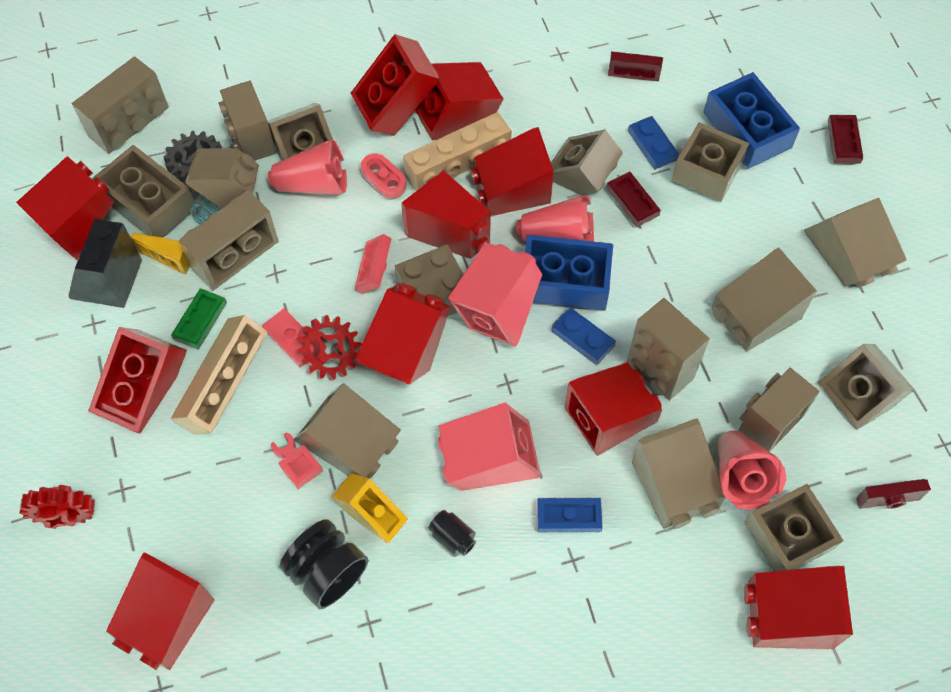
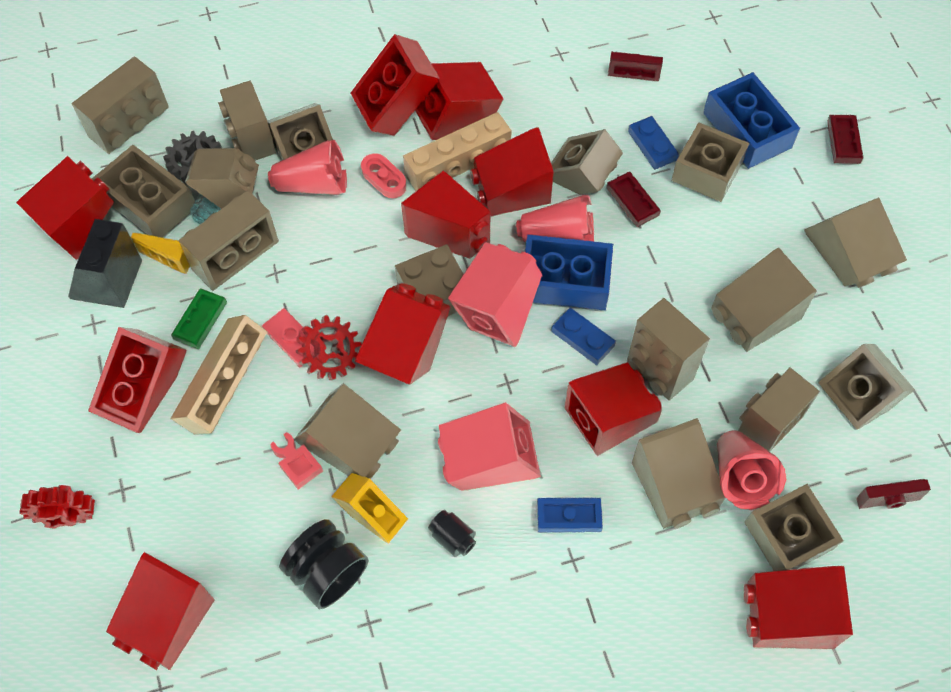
(373, 264): coral plate -> none

